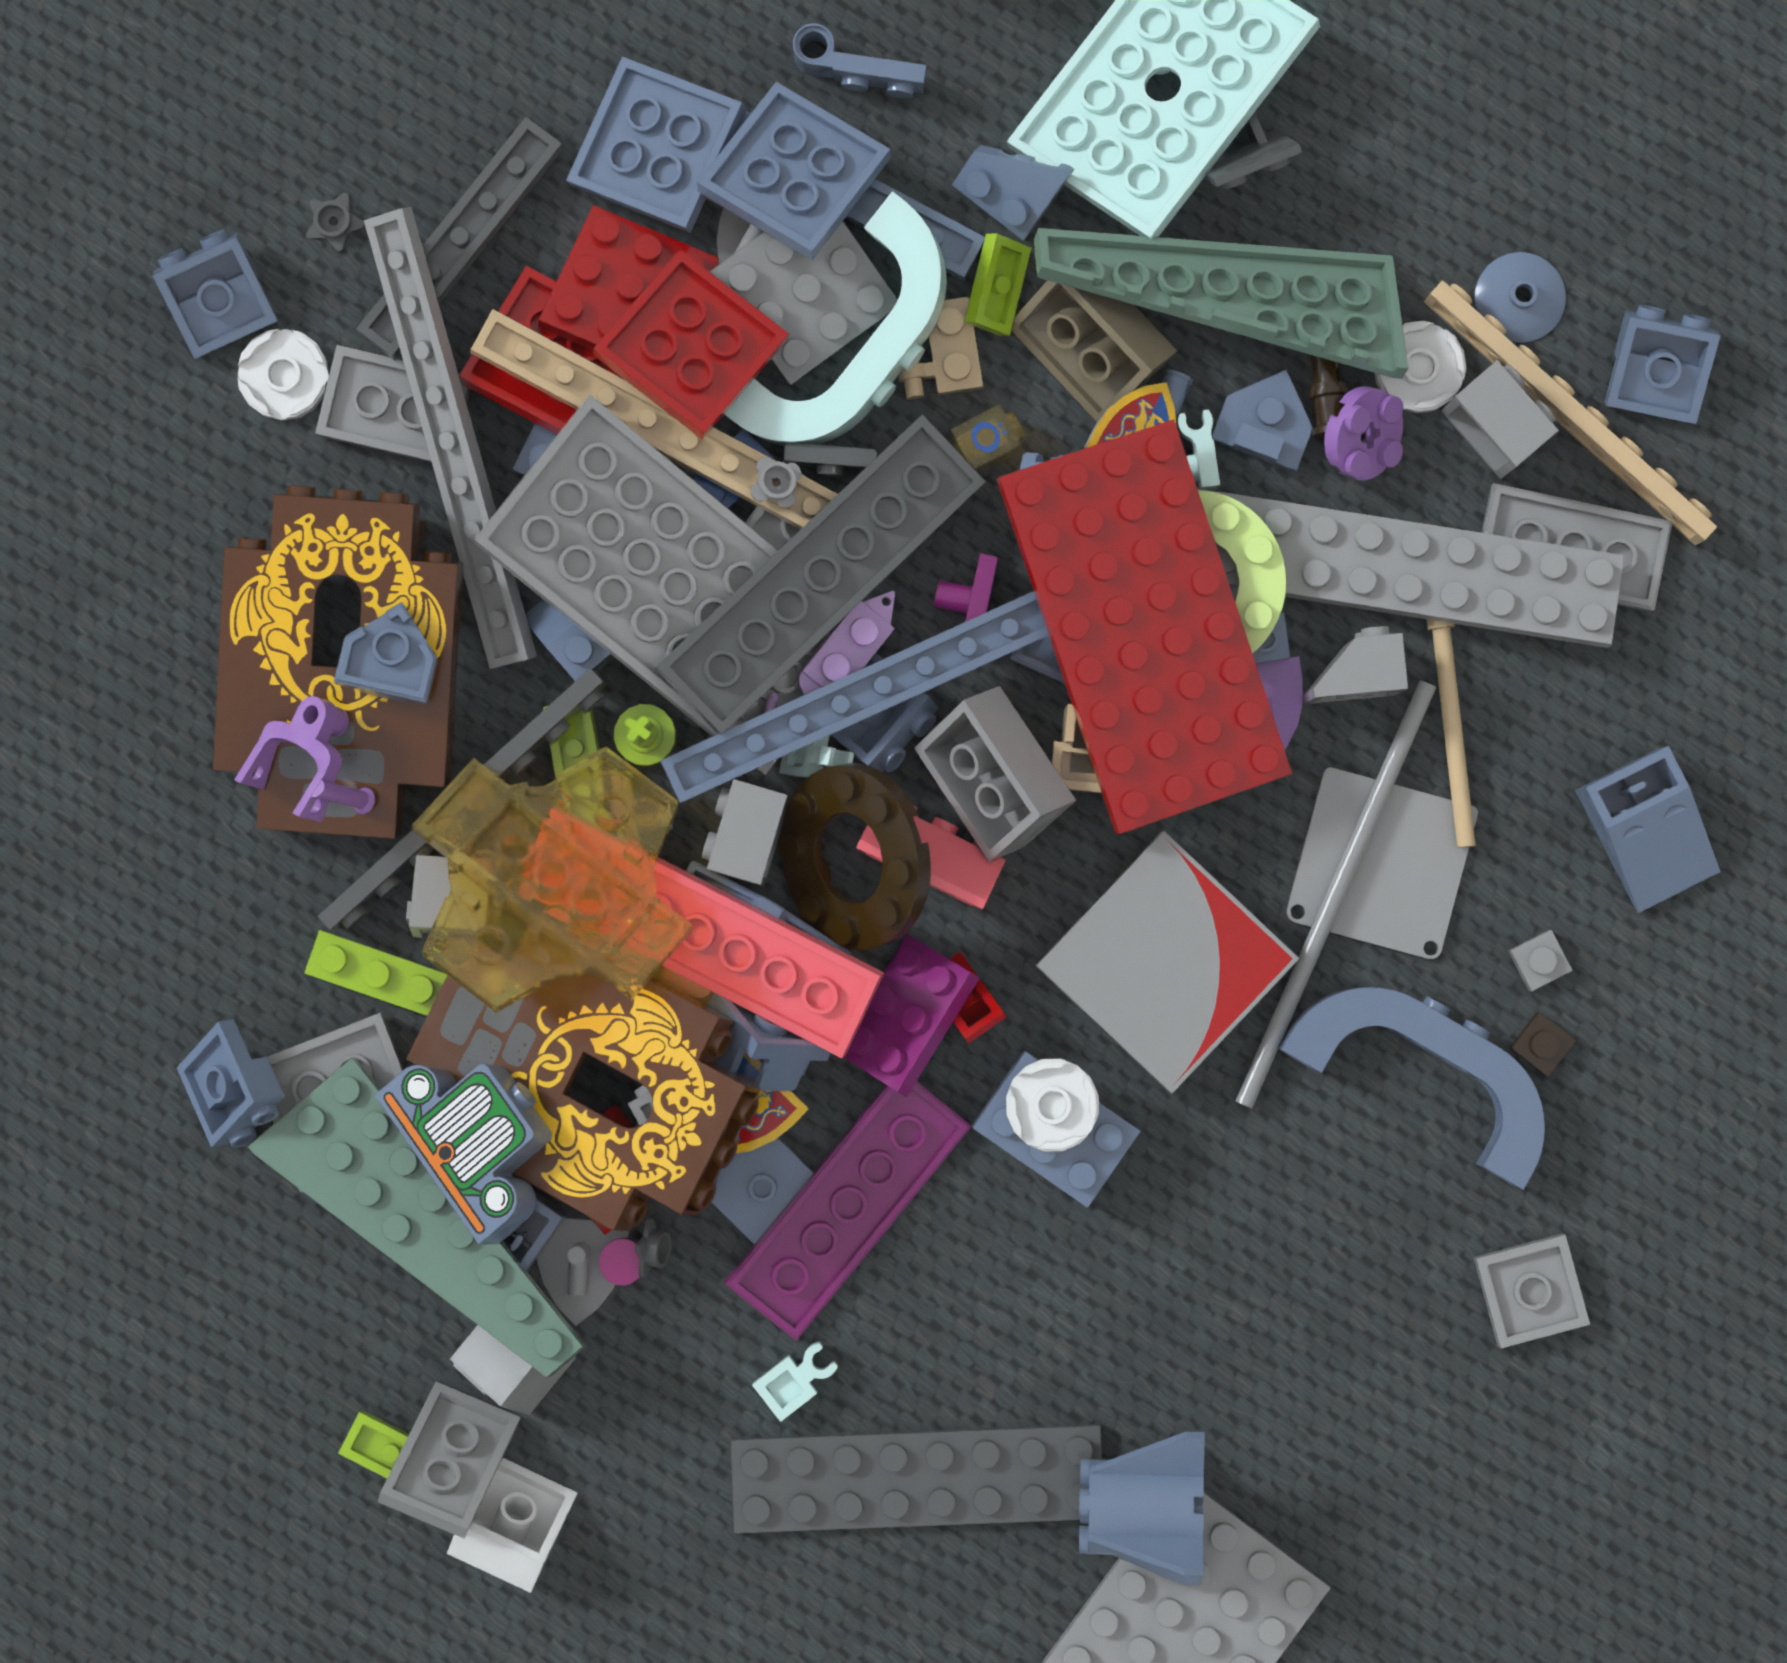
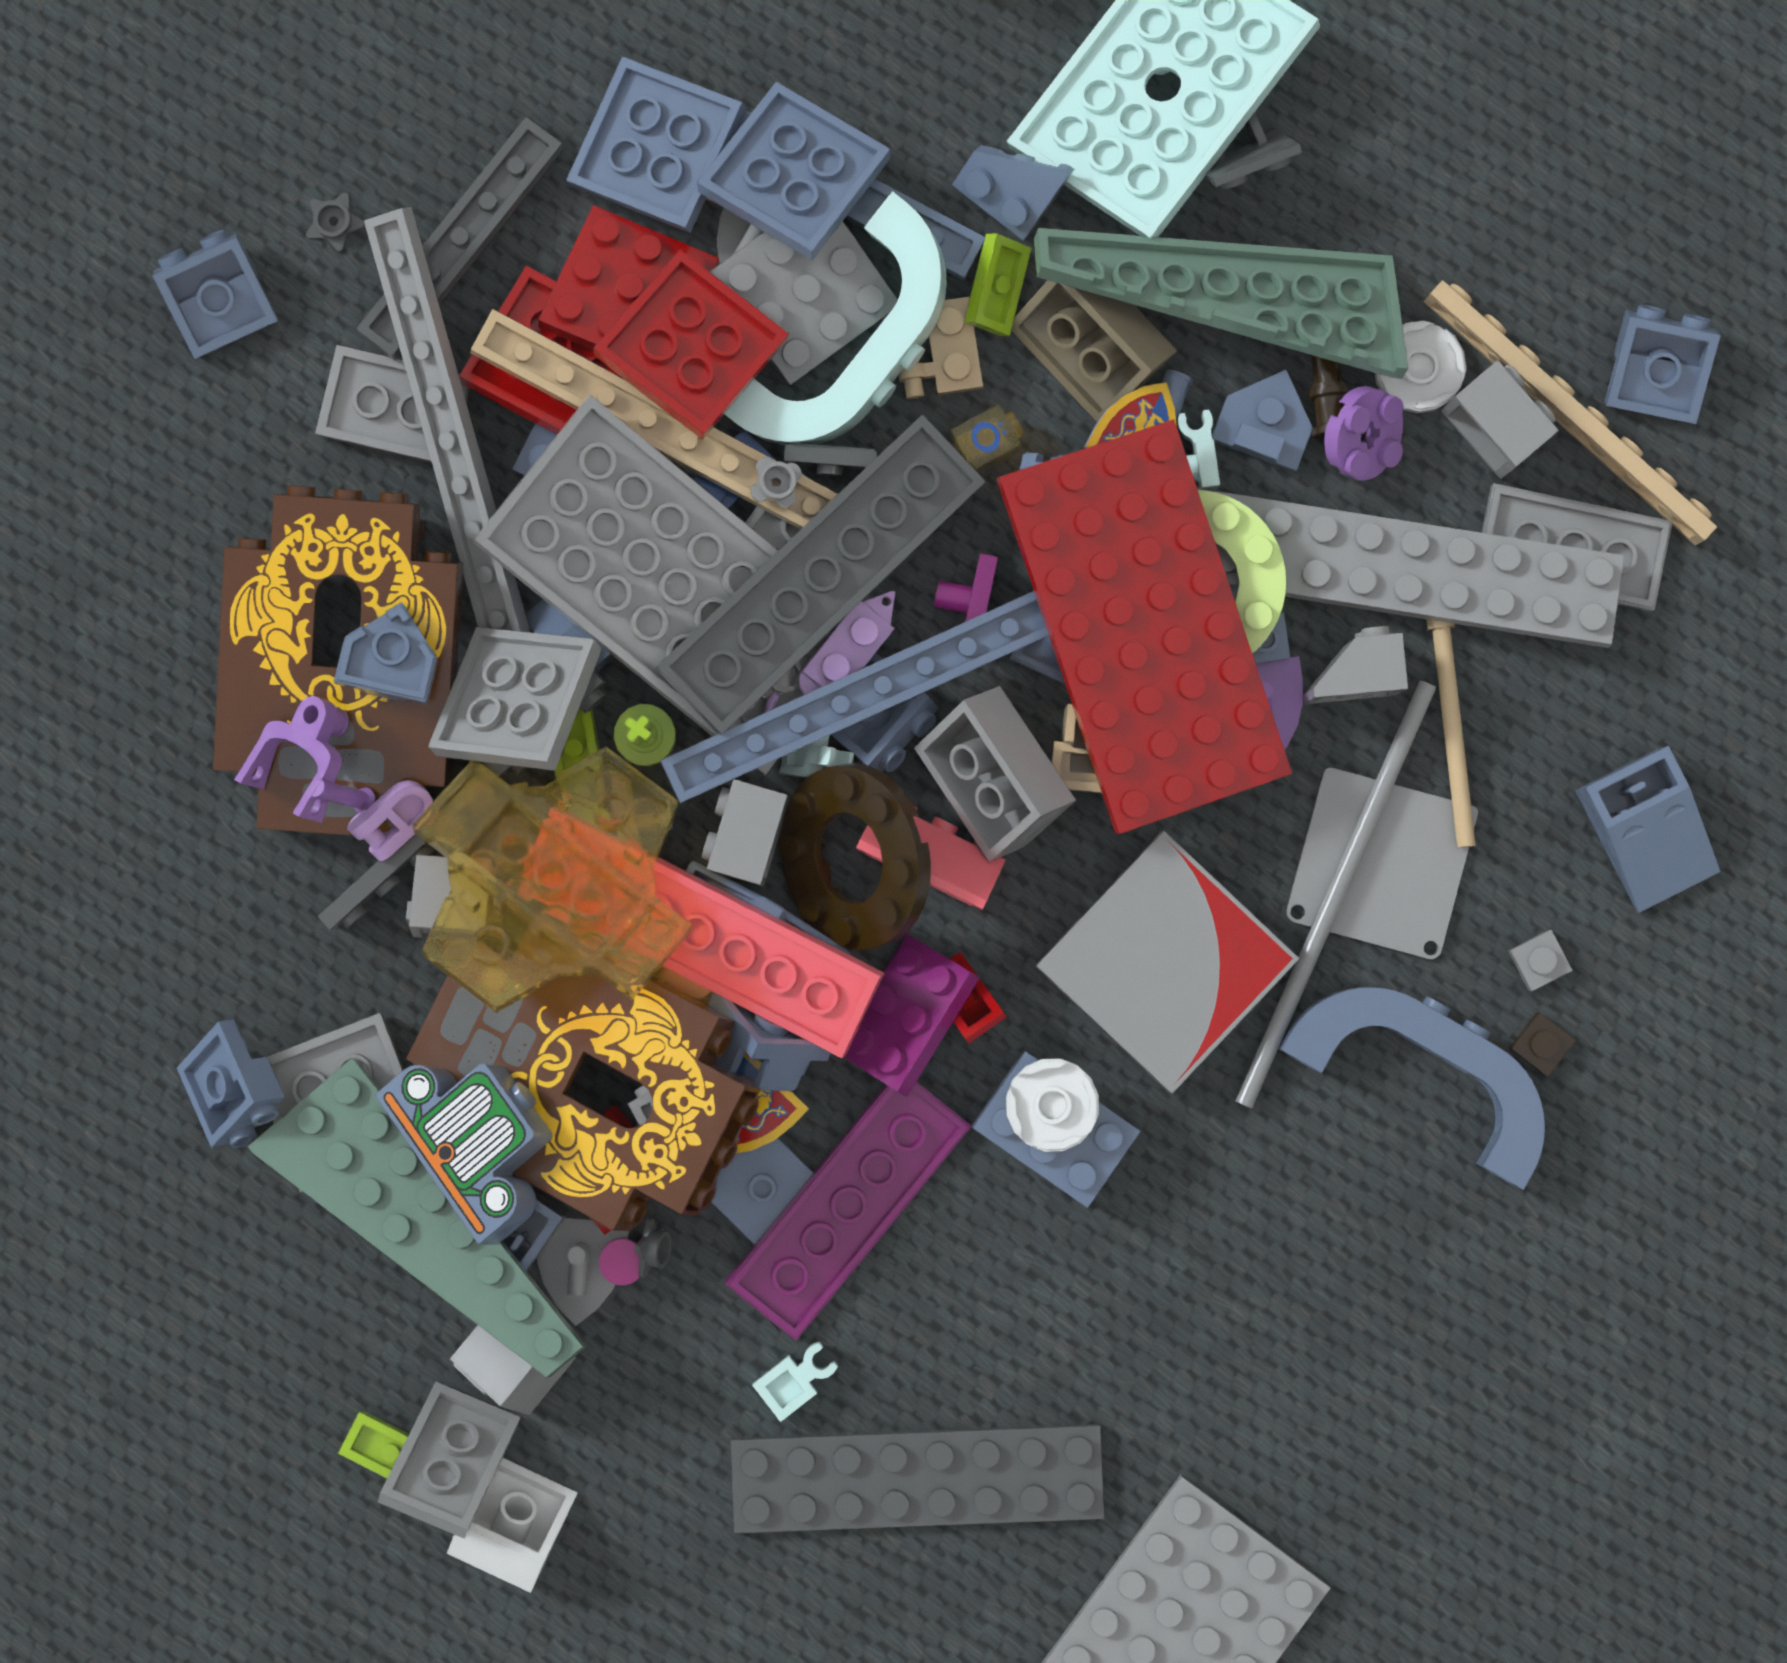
(290, 386): white tile -> none
(374, 972): lime plate -> none
(399, 804): none -> lavender plate
(515, 698): none -> light grey plate
(857, 71): sand blue plate -> none
(1148, 1507): sand blue brick -> none
(1497, 296): sand blue dish -> none
(1531, 1290): light grey plate -> none

